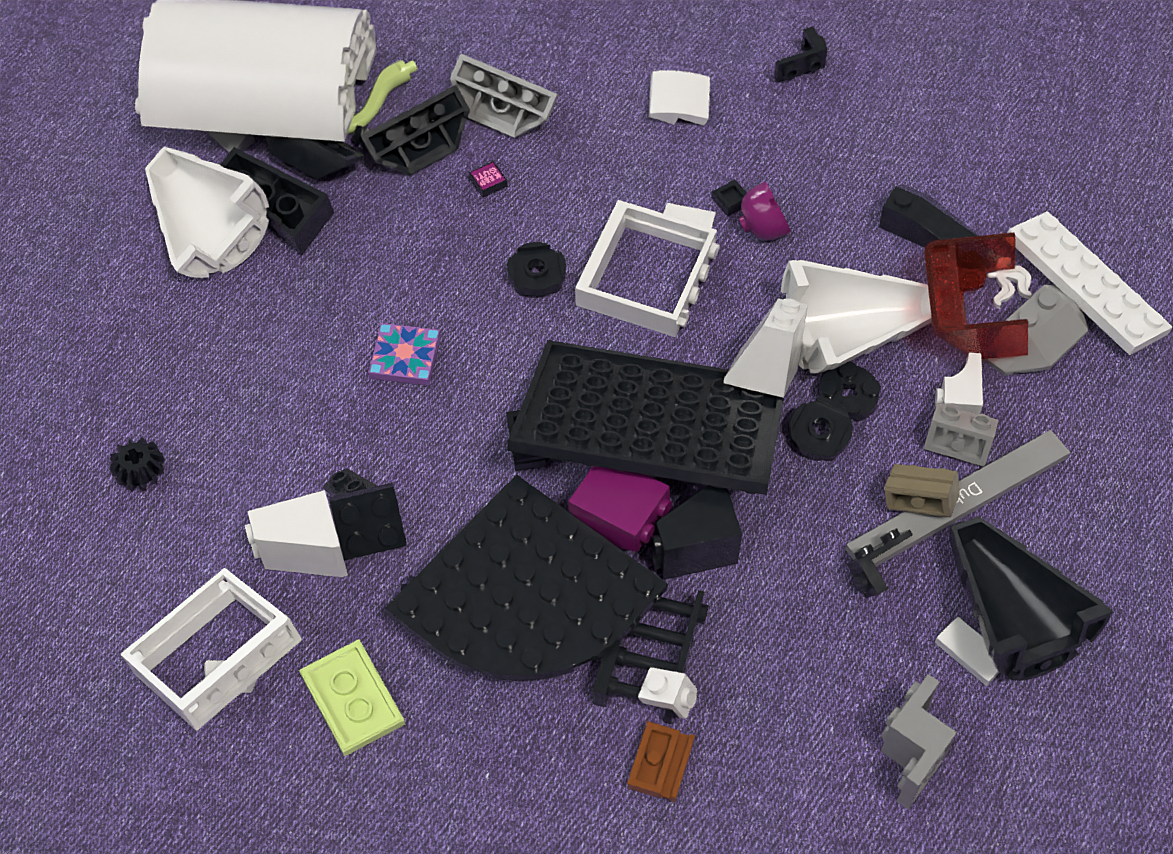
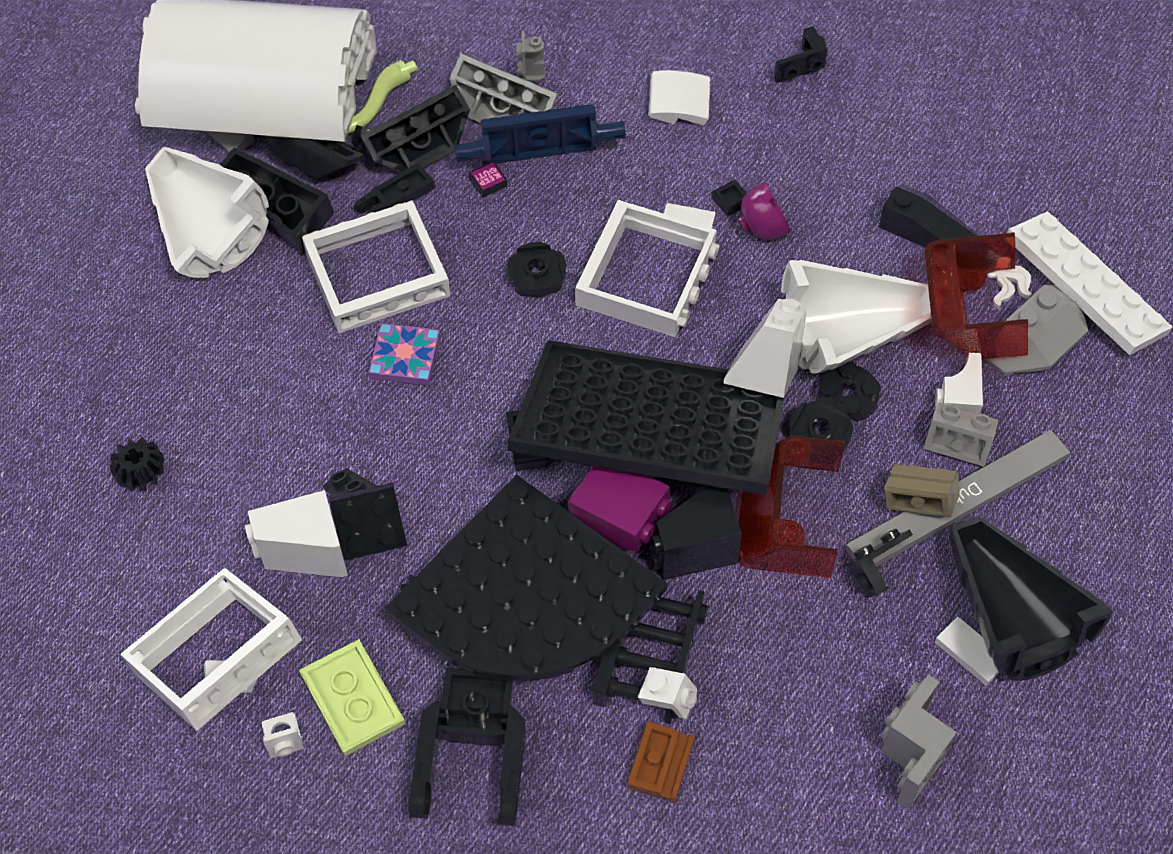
(282, 742): none -> white bracket
(388, 301): none -> white window
(396, 190): none -> black hinge
(470, 712): none -> black plate
(532, 56): none -> light grey hinge
(539, 135): none -> dark blue plate
(776, 542): none -> clear red windscreen

